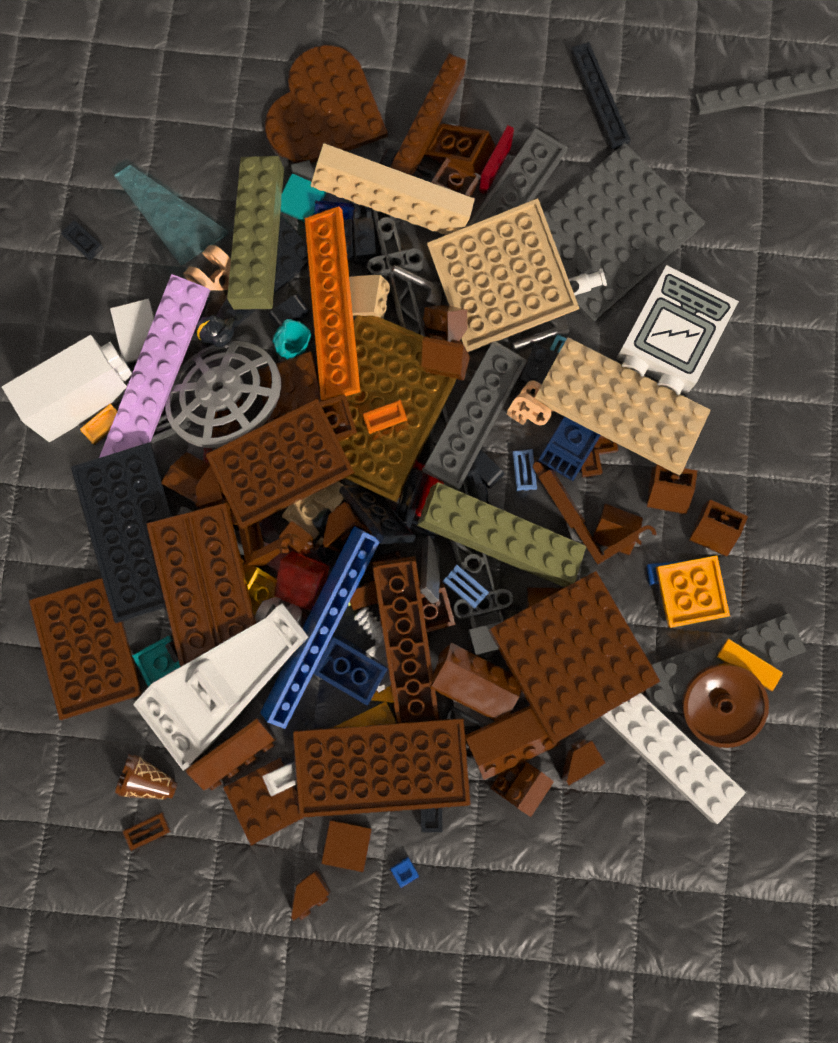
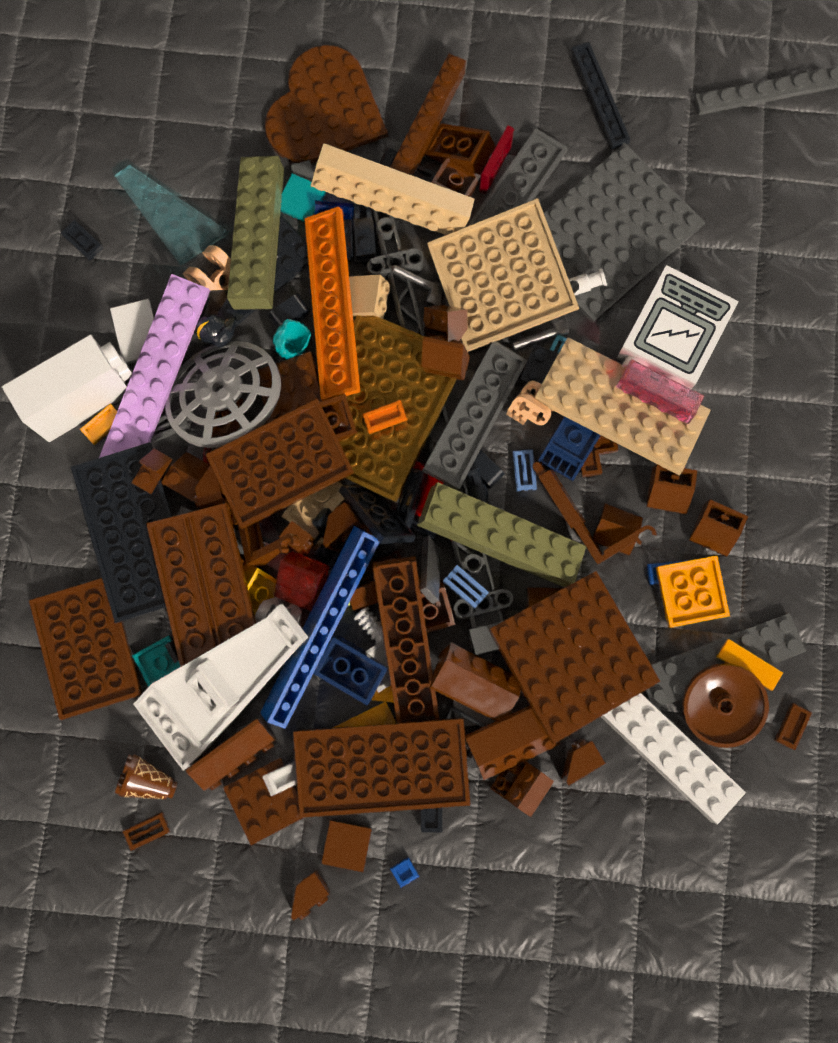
(152, 470): none -> reddish brown slope
(660, 391): none -> clear pink brick
(793, 726): none -> reddish brown tile

